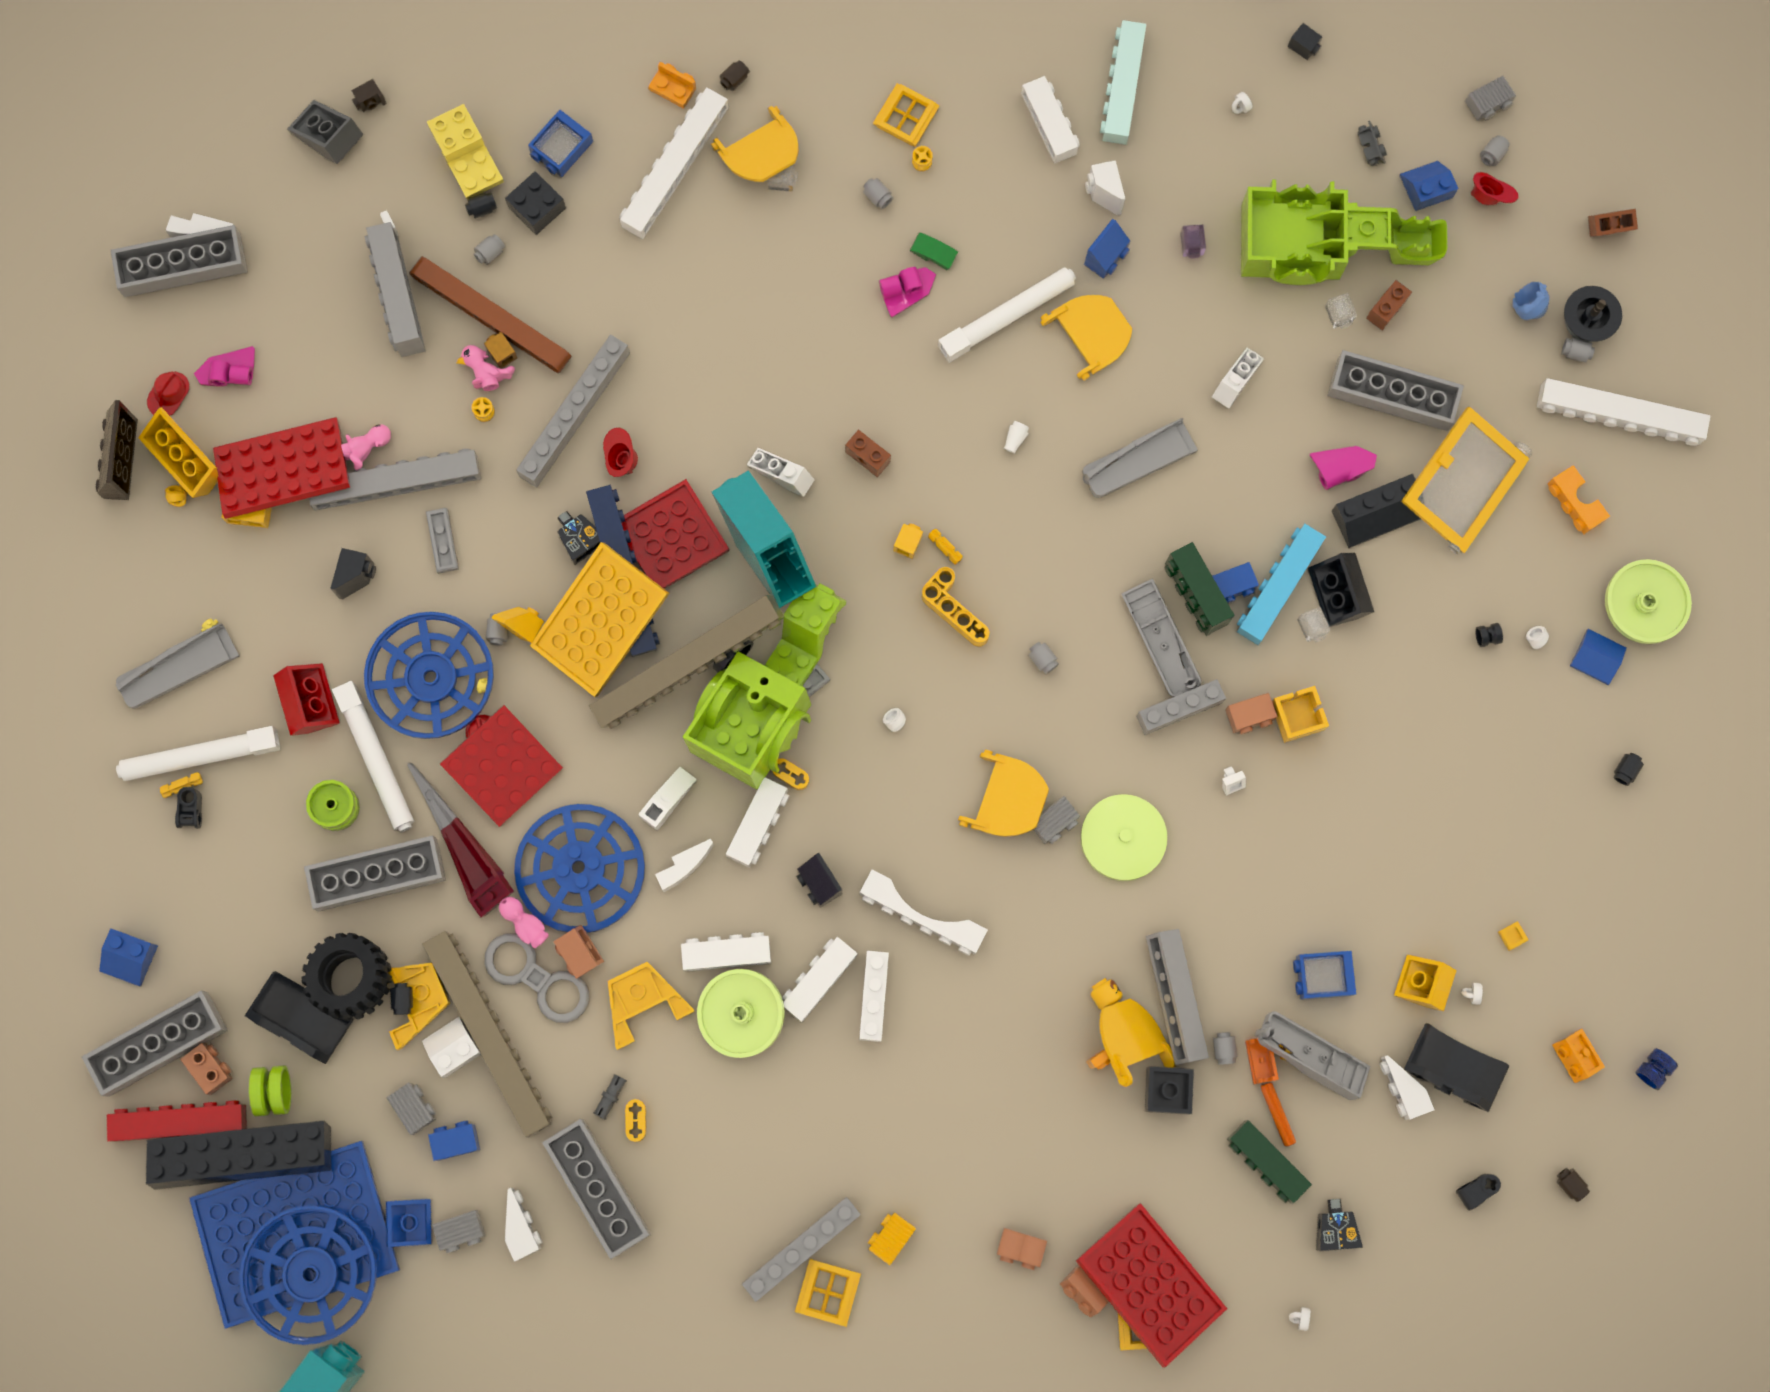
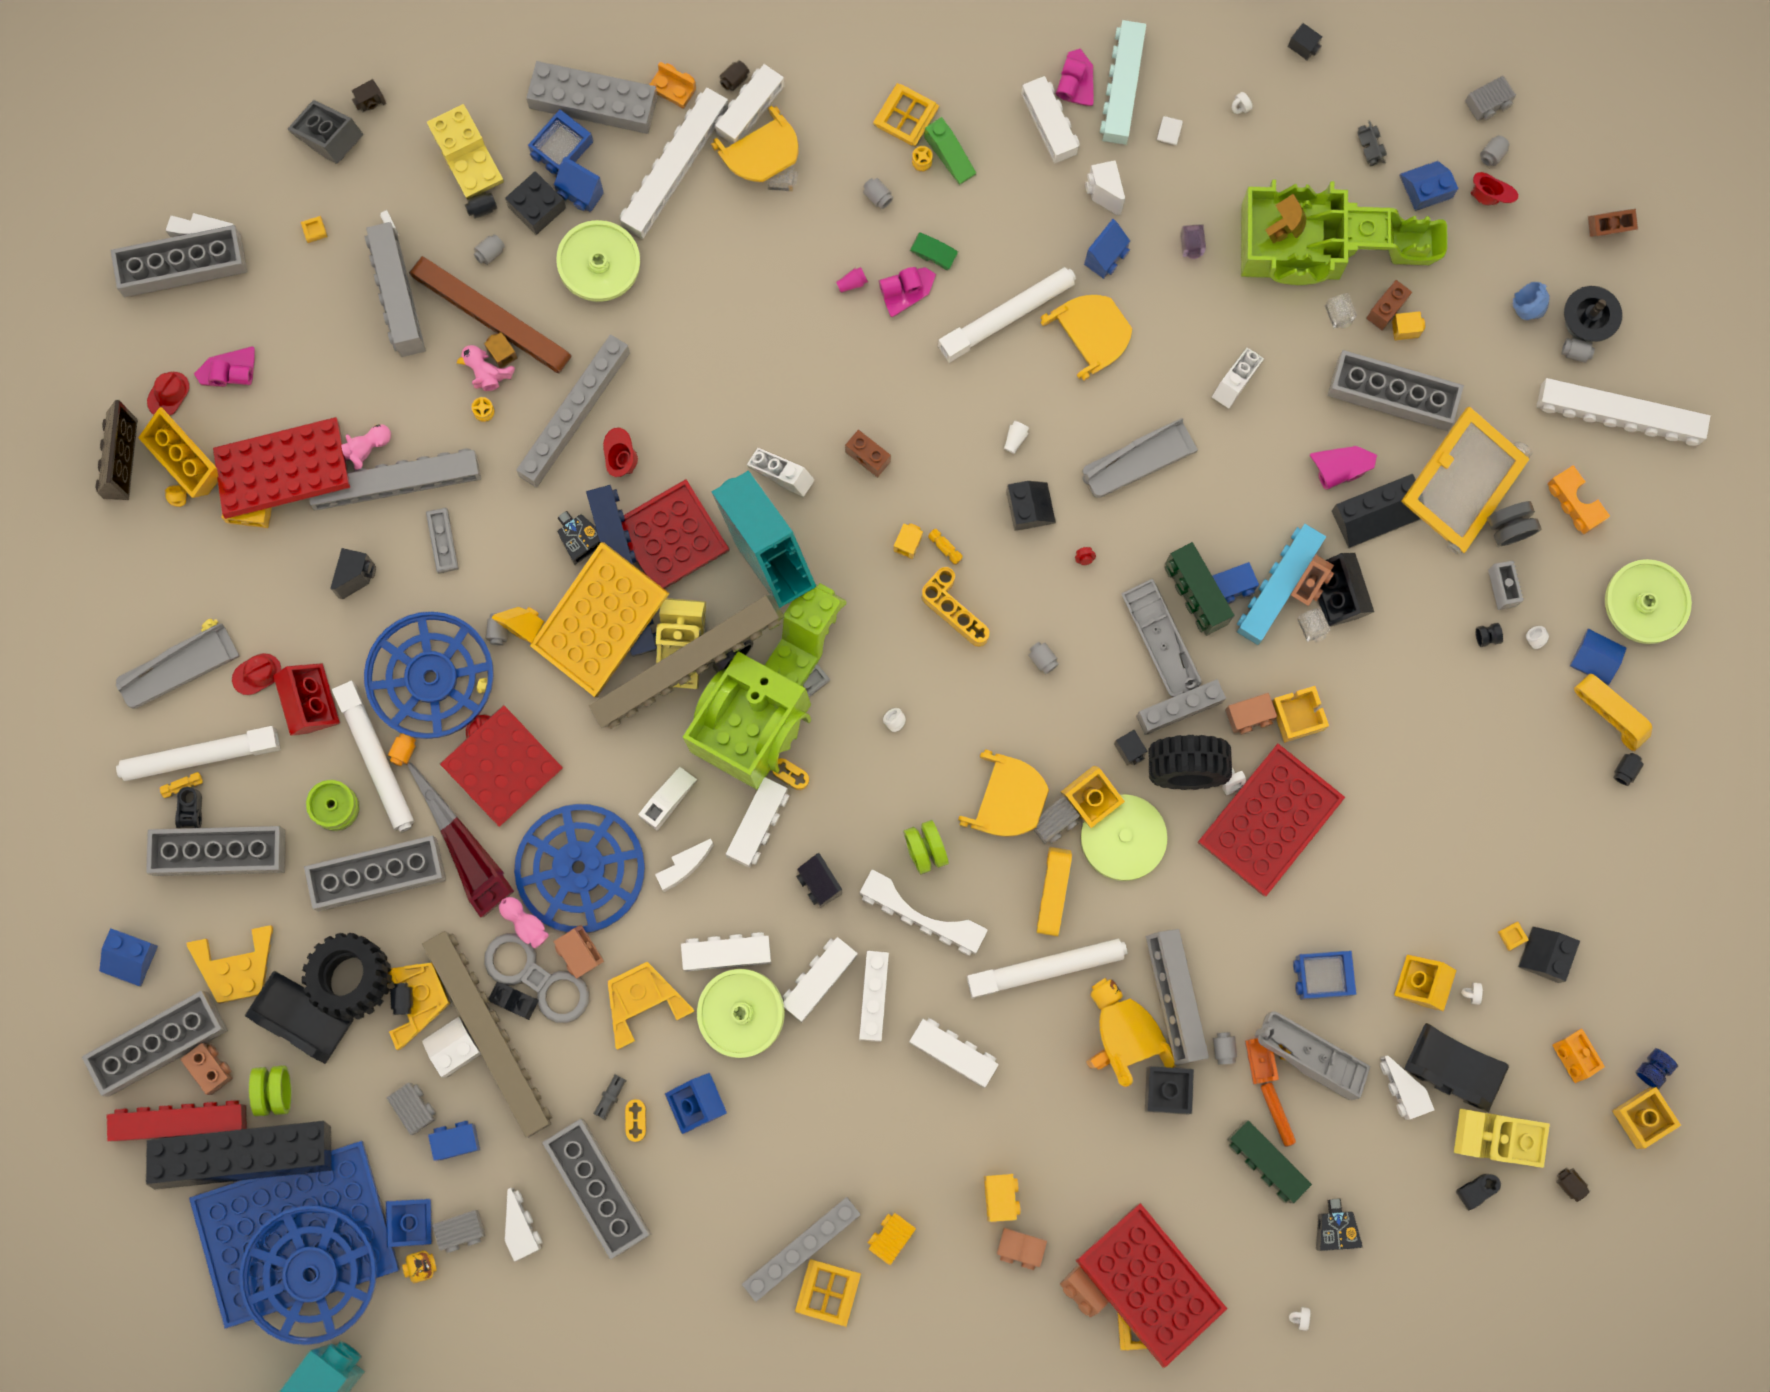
(216, 851): none -> light grey brick
(236, 975): none -> yellow wing
(255, 674): none -> red piece
(314, 229): none -> yellow tile
(402, 749): none -> light orange brick
(419, 1266): none -> yellow head
(513, 1000): none -> black slope
(578, 185): none -> blue slope
(592, 97): none -> light grey brick
(598, 260): none -> yellowish green dish
(680, 624): none -> light yellow piece
(695, 1103): none -> blue slope
(749, 105): none -> white brick
(852, 280): none -> dark pink cone
(928, 846): none -> lime wheel
(949, 150): none -> bright green slope
(953, 1052): none -> white brick
(1001, 1197): none -> yellow brick
(1030, 504): none -> black slope
(1046, 967): none -> white brick
(1054, 891): none -> yellow beam
(1076, 79): none -> dark pink panel
(1085, 556): none -> red plate
(1092, 796): none -> yellow slope
(1131, 748): none -> black brick
(1169, 130): none -> white slope
(1190, 762): none -> black tyre
(1271, 820): none -> red plate
(1293, 220): none -> pearl gold brick
(1312, 579): none -> nougat brick
(1407, 325): none -> yellow brick
(1501, 1138): none -> light yellow piece
(1505, 585): none -> light grey brick
(1514, 523): none -> dark grey wheel
(1549, 954): none -> black slope
(1614, 709): none -> yellow beam
(1646, 1118): none -> yellow brick

